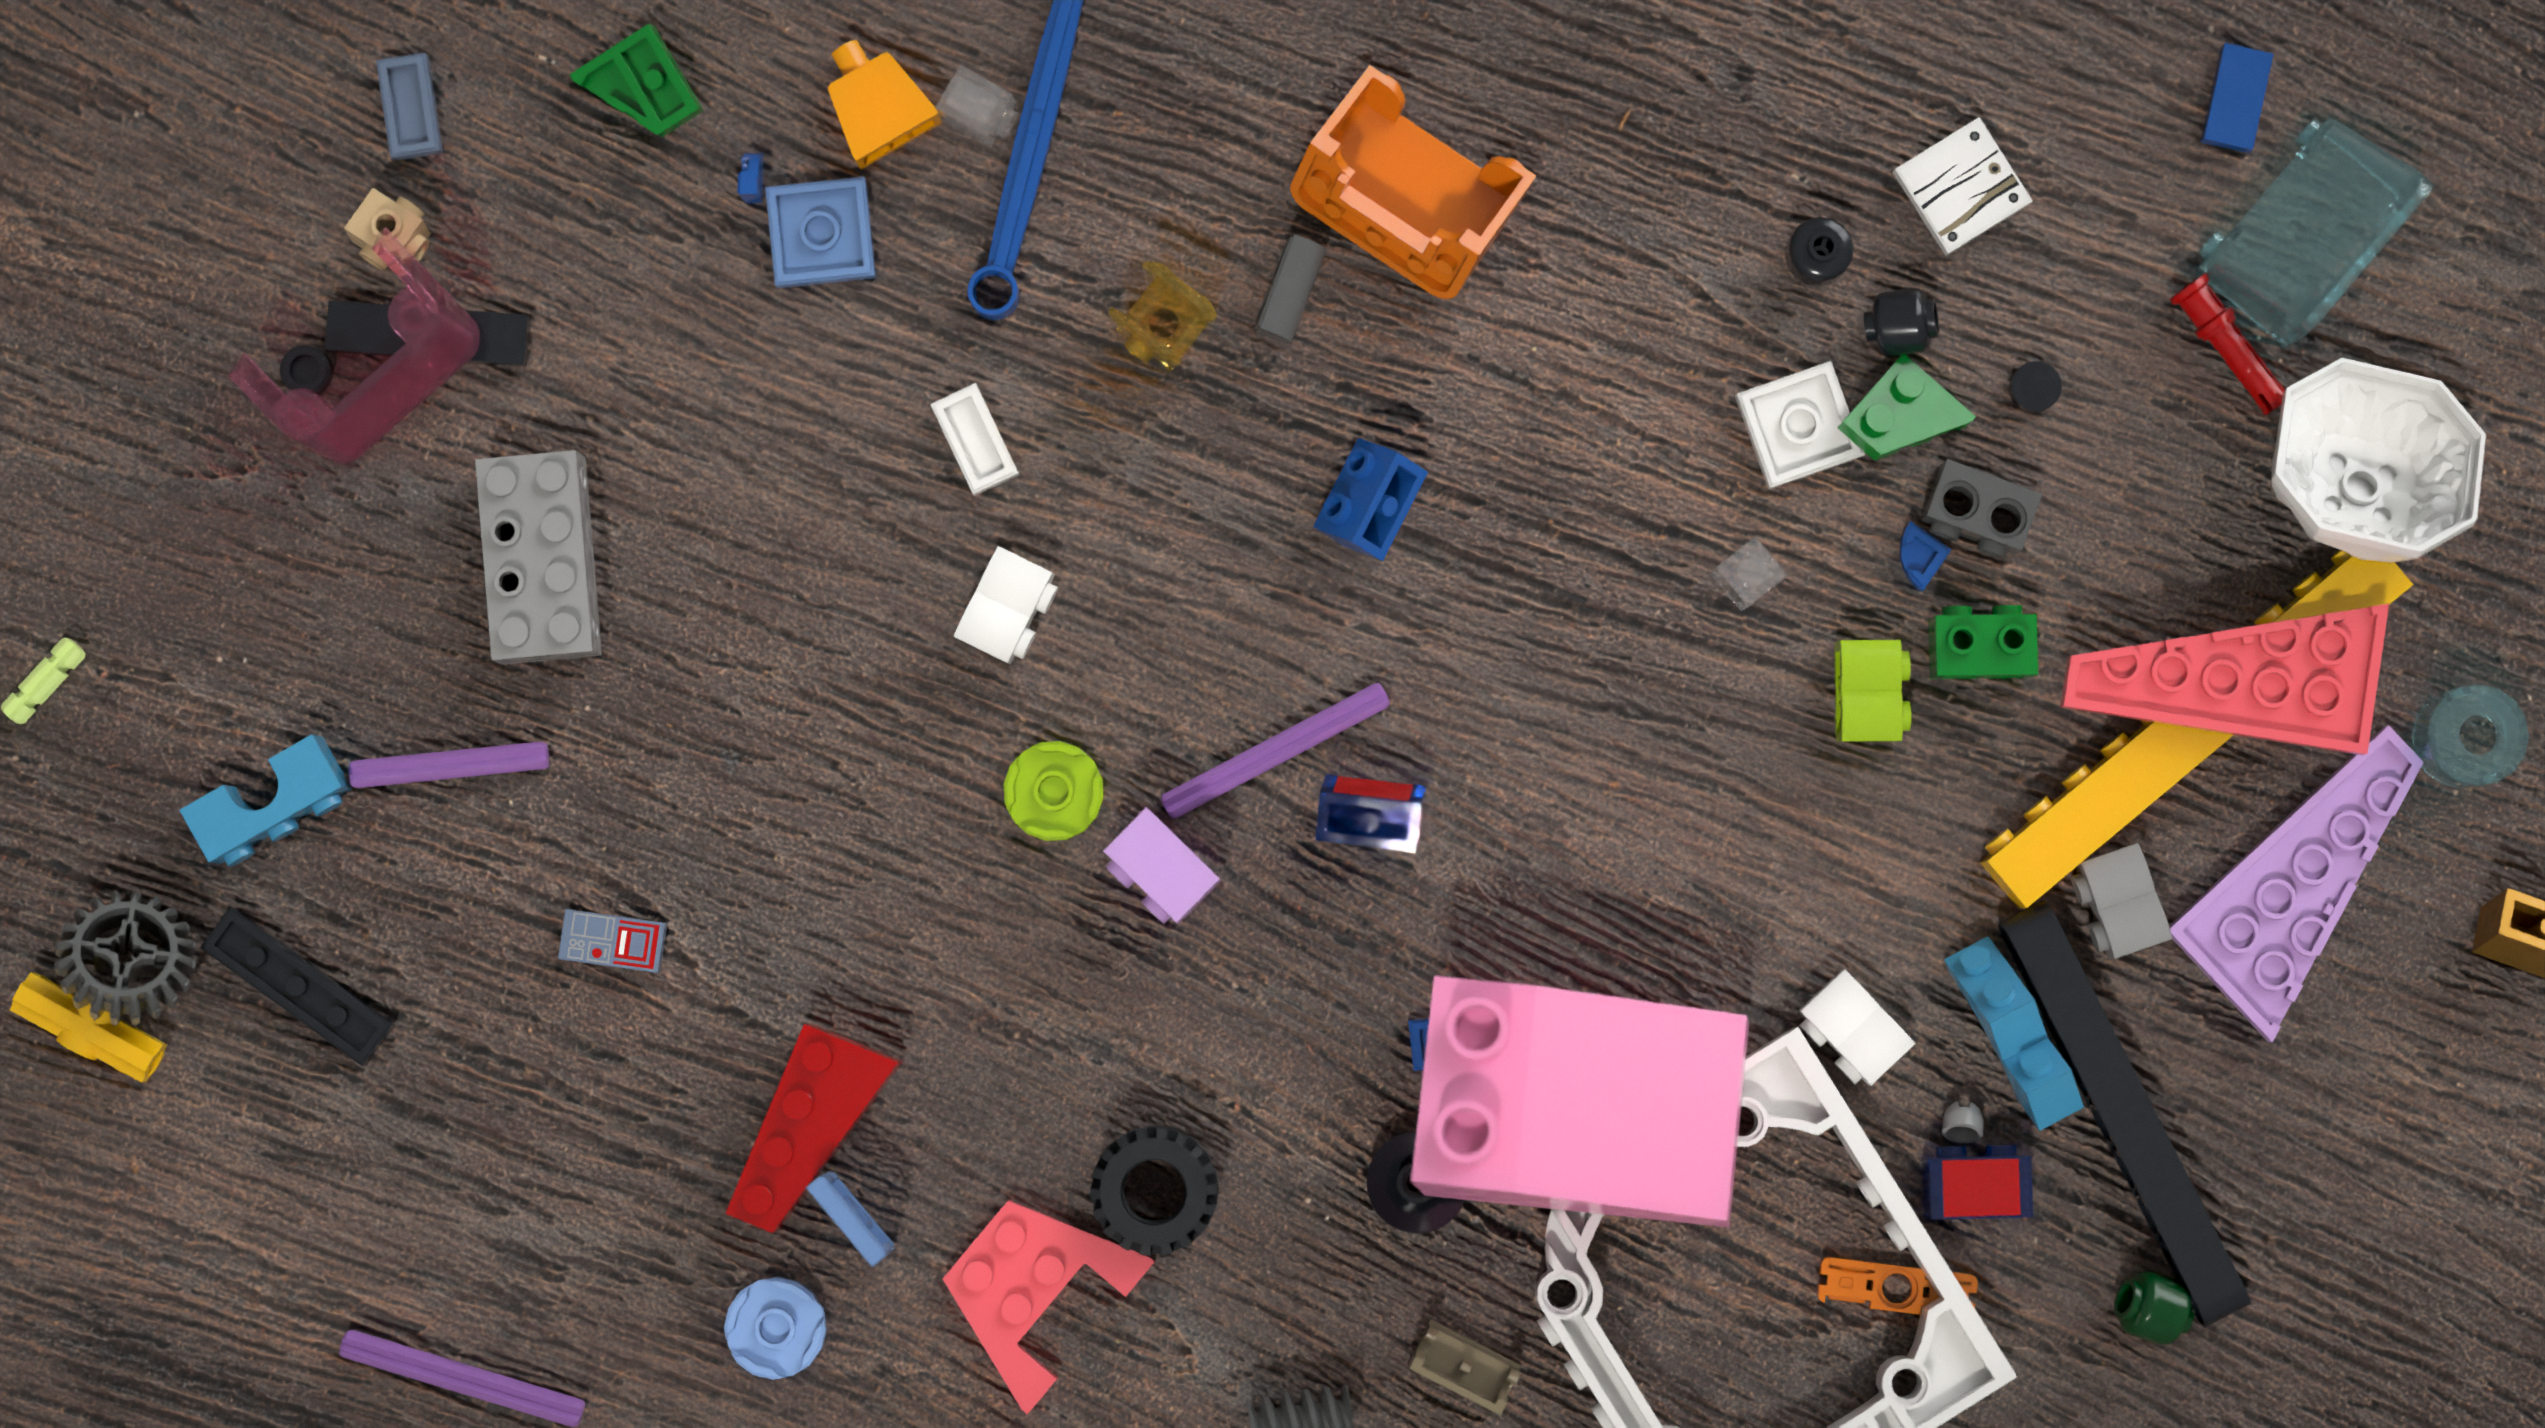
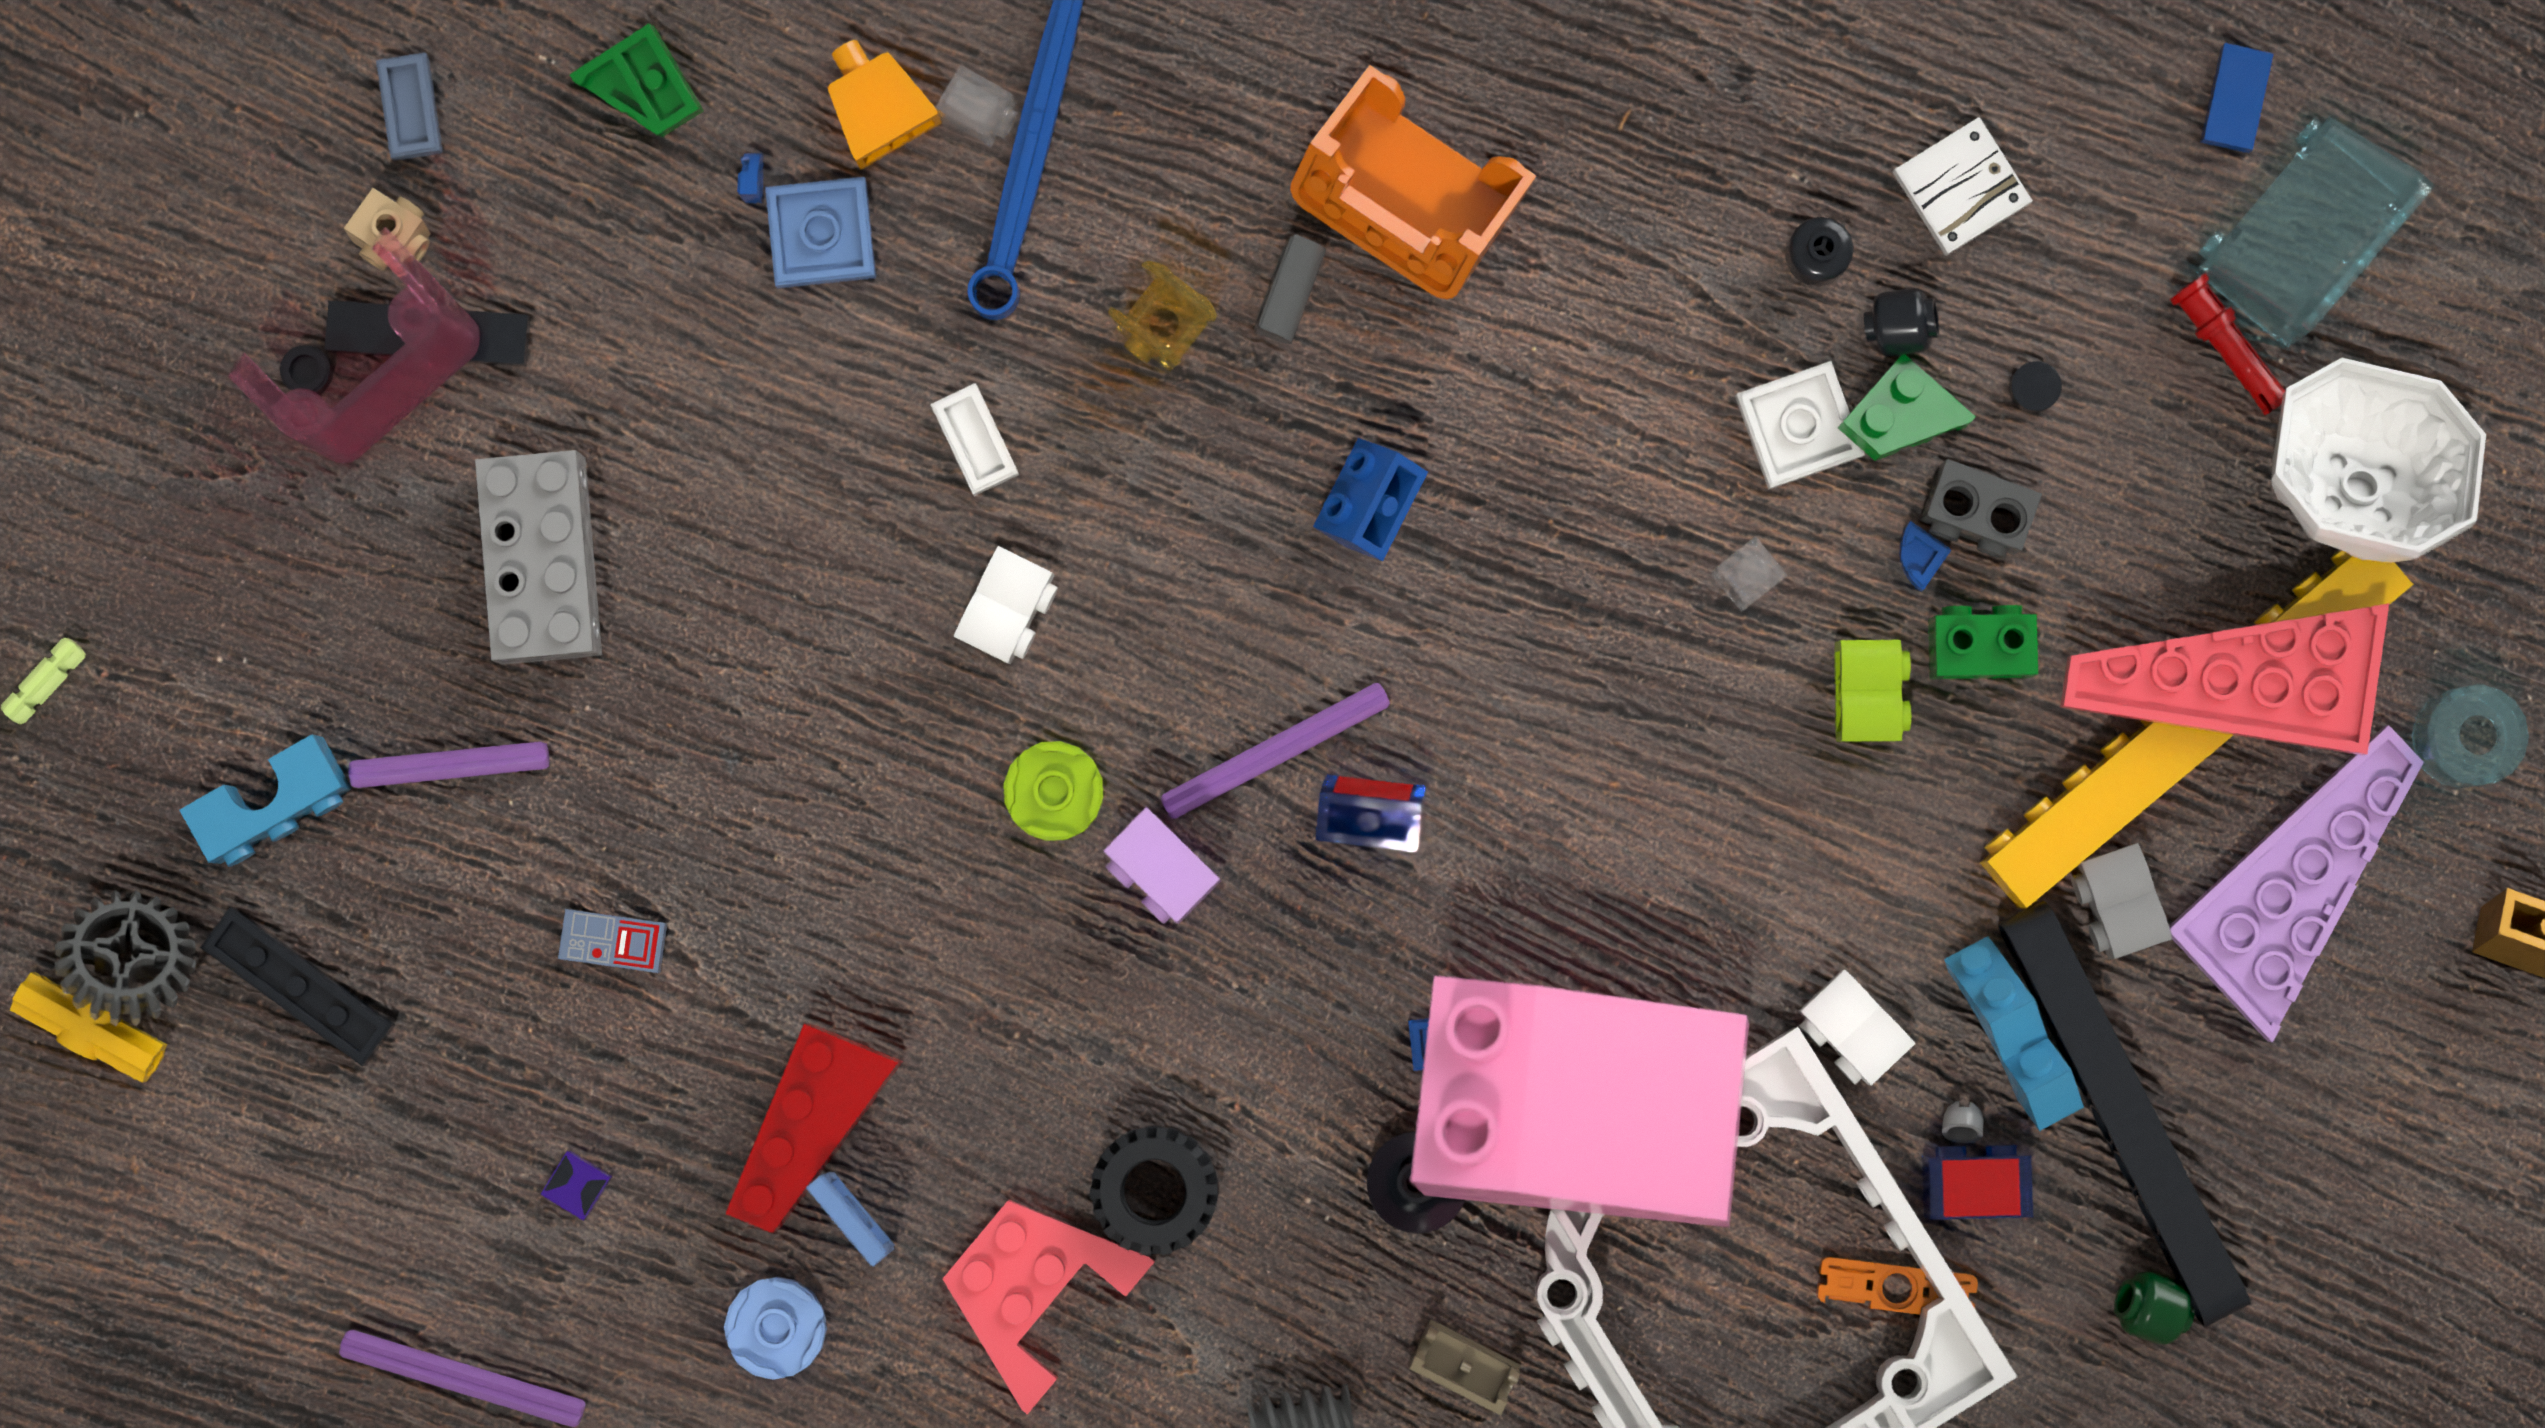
(576, 1185): none -> dark purple tile

